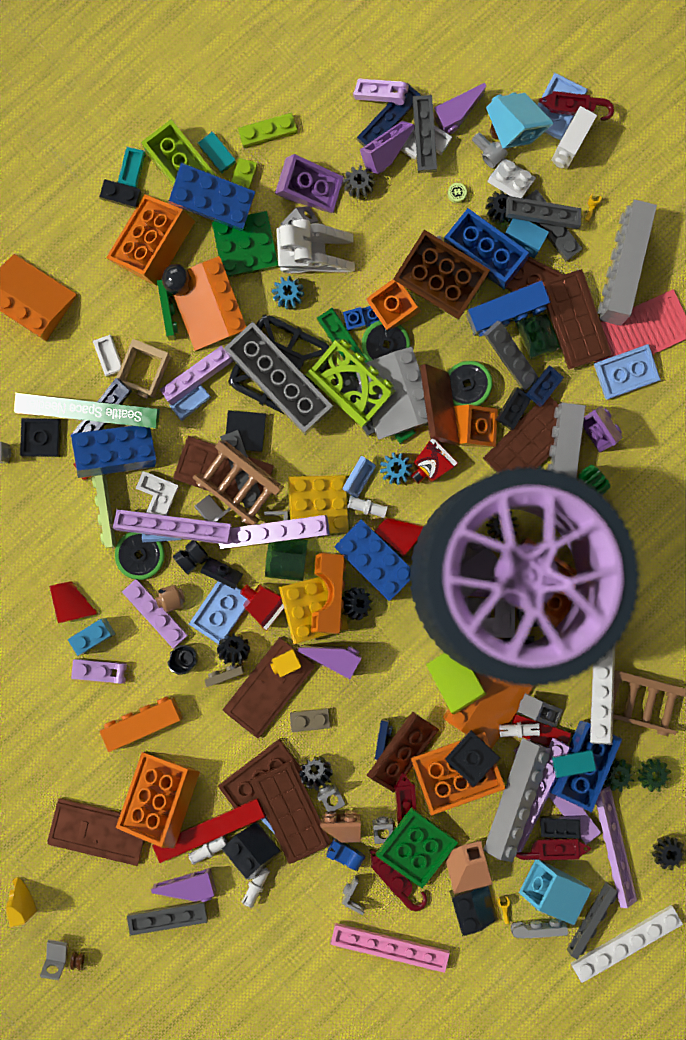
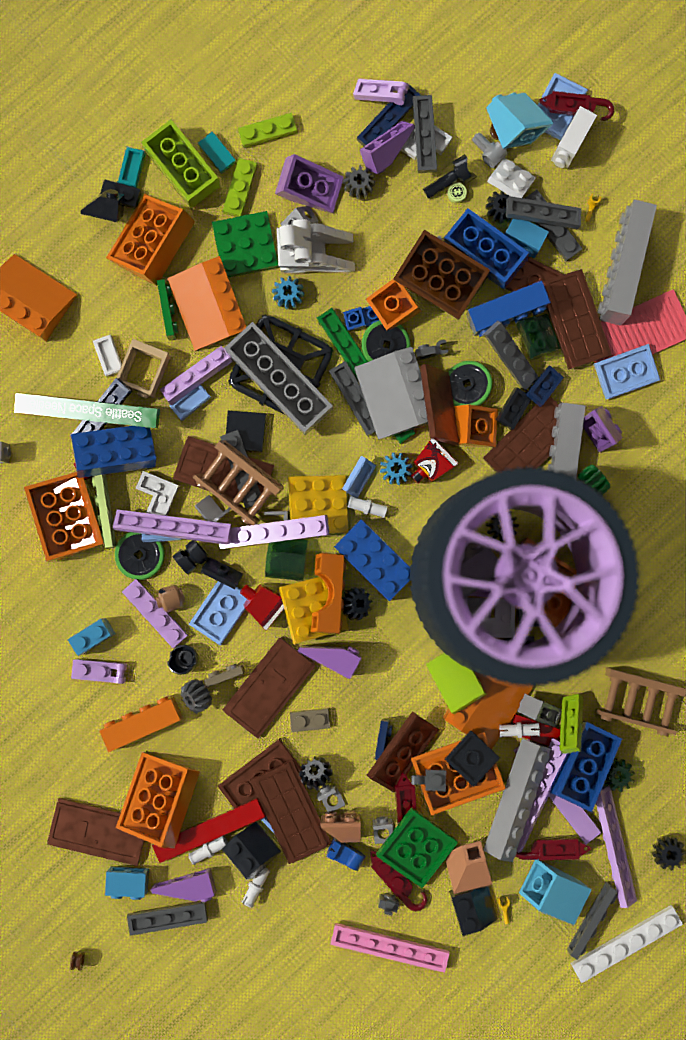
(20, 904): yellow slope -> none
(40, 437): black tile -> none
(55, 956): light grey bracket -> none
(63, 516): none -> orange slope
(69, 602): red slope -> none
(106, 206): none -> black slope
(127, 882): none -> dark azure brick
(176, 279): black hair -> none
(196, 696): none -> dark grey gear
(211, 197): blue brick -> none
(233, 649): black gear -> none
(285, 663): yellow brick -> none
(324, 382): lime fence -> none
(348, 891): light grey bracket -> none
(388, 903): none -> dark grey plate
(399, 534): red slope -> none
(425, 351): none -> dark grey plate
(434, 780): none -> dark grey plate
(453, 112): medium lavender slope -> none
(459, 172): none -> black piece
(537, 929): light grey hinge -> none
(560, 827): black plate -> none
(571, 723): none -> lime plate
(573, 763): teal tile -> none
(603, 700): white plate -> none
(660, 772): clear green gear -> none

